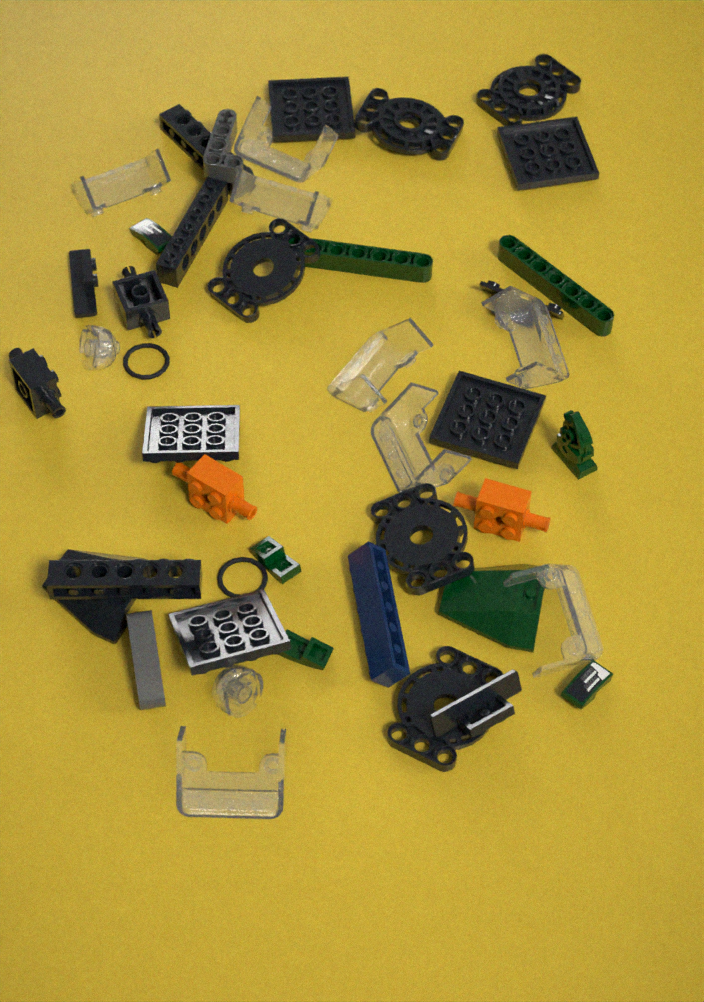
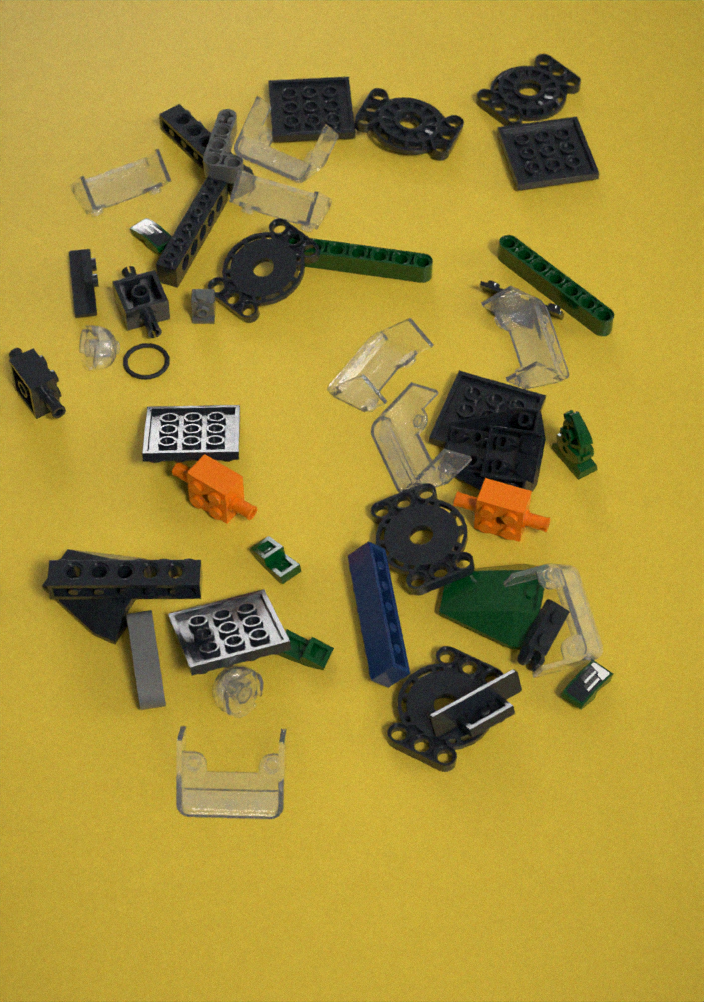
(203, 306): none -> dark grey brick
(238, 560): black piece -> none
(502, 447): none -> black wedge
(542, 635): none -> black hinge

